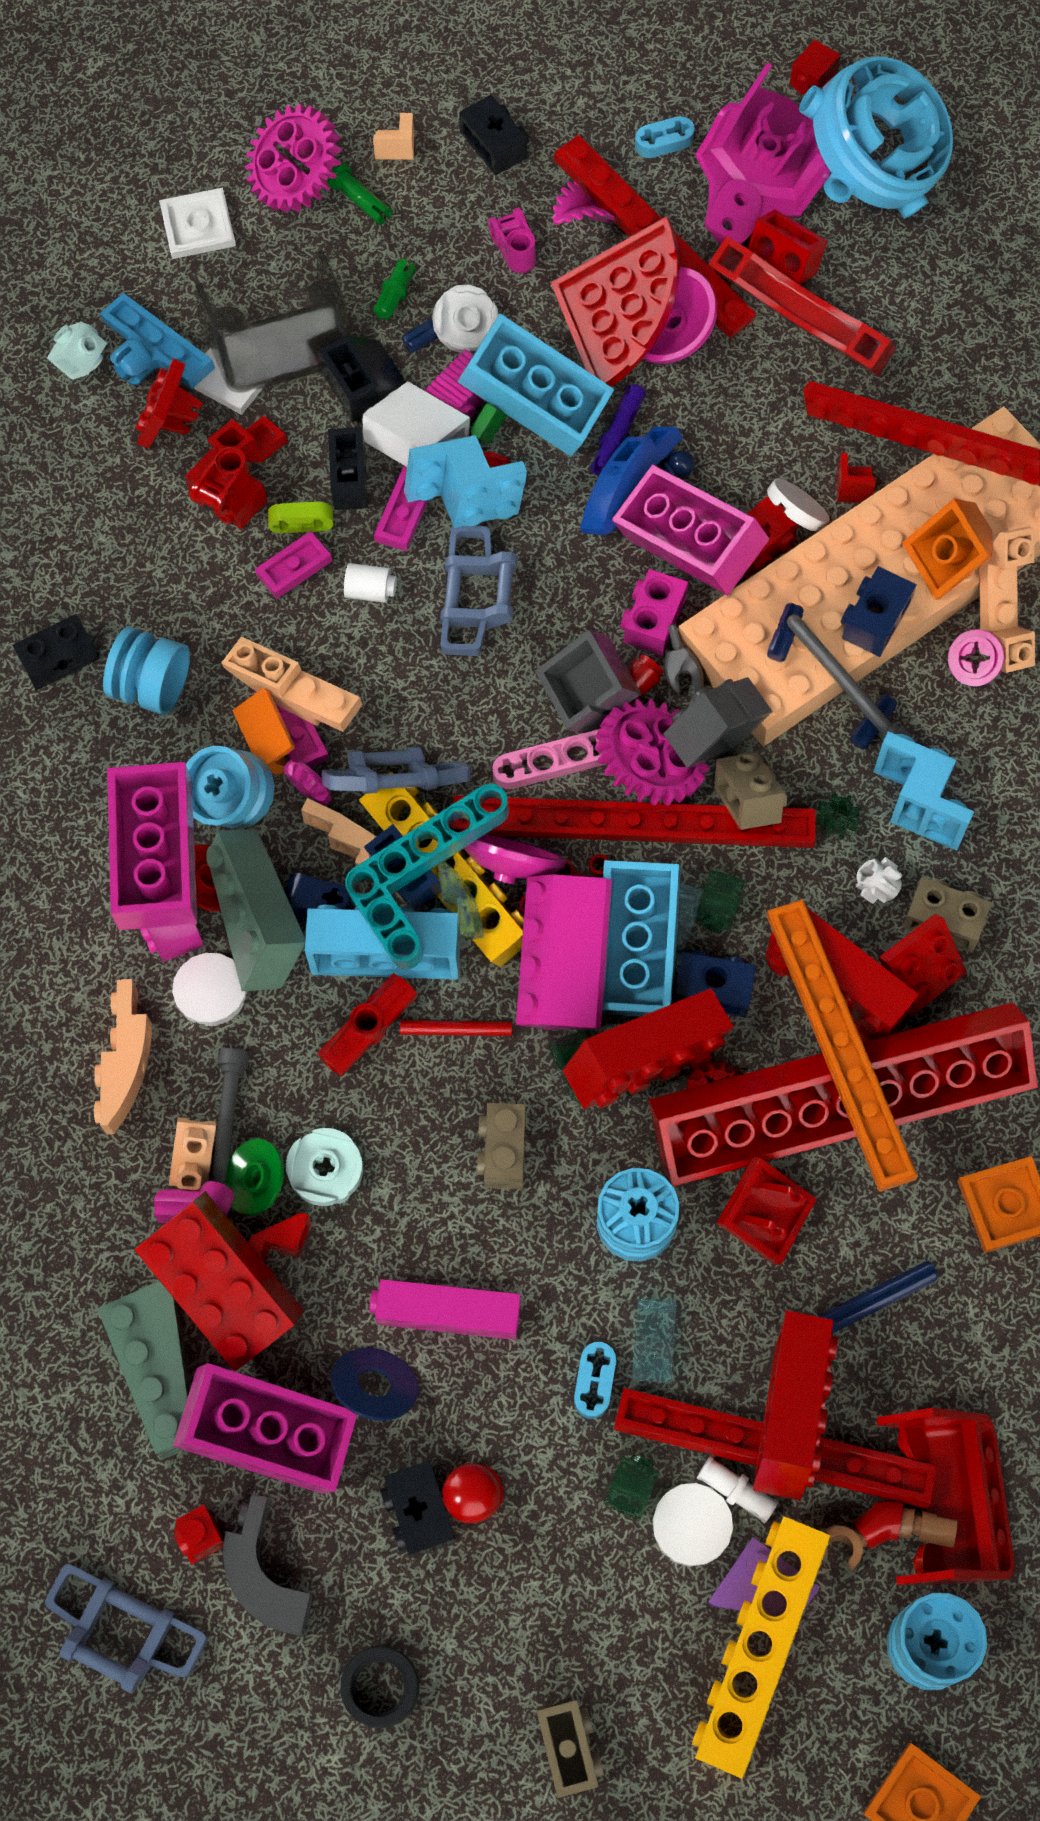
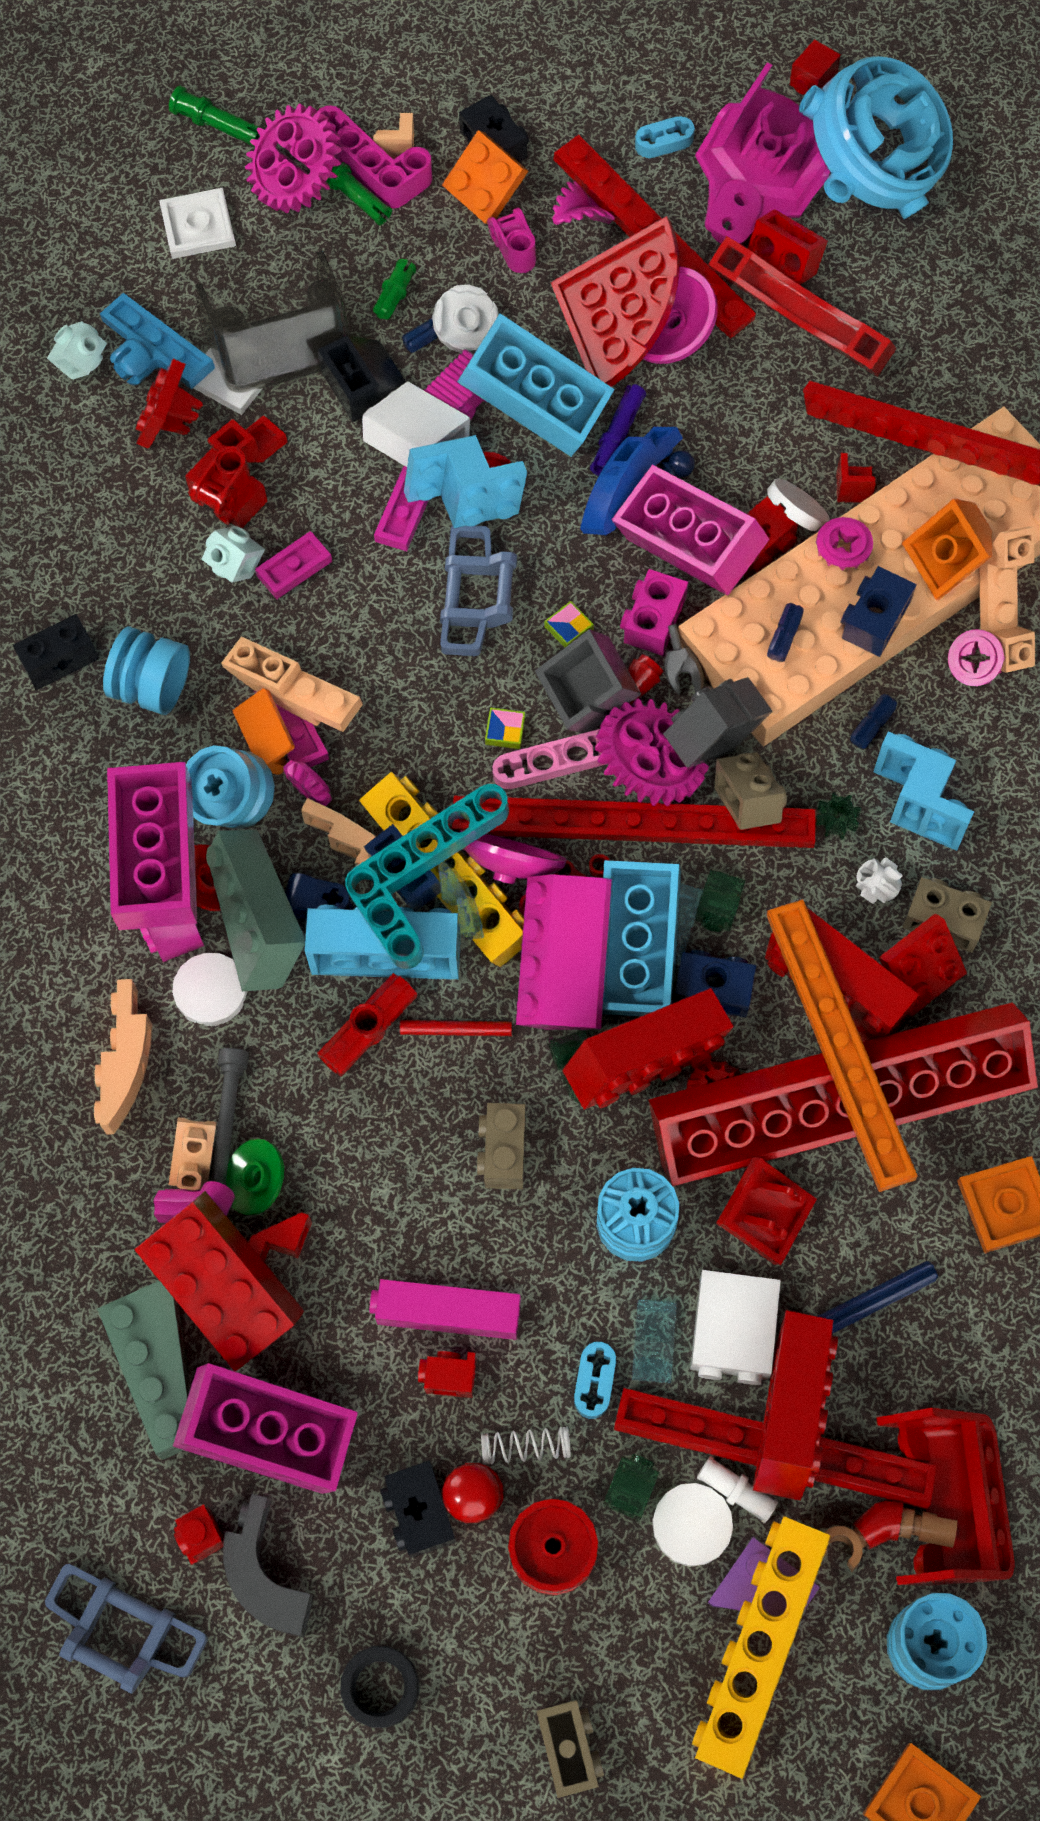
(203, 112): none -> green pin
(232, 553): none -> light aqua brick
(300, 517): lime beam -> none
(312, 1149): light aqua plate -> none
(348, 468): black brick -> none
(369, 583): white brick -> none
(387, 1407): dark blue gear -> none
(388, 179): none -> dark pink beam
(421, 774): sand blue bar -> none
(448, 1374): none -> red brick
(485, 177): none -> orange plate
(488, 423): green tile -> none
(505, 728): none -> tile
(556, 1572): none -> red wheel
(563, 1434): none -> white piece
(568, 624): none -> tile
(735, 1327): none -> white brick
(843, 678): dark grey piece -> none
(850, 531): none -> dark pink gear

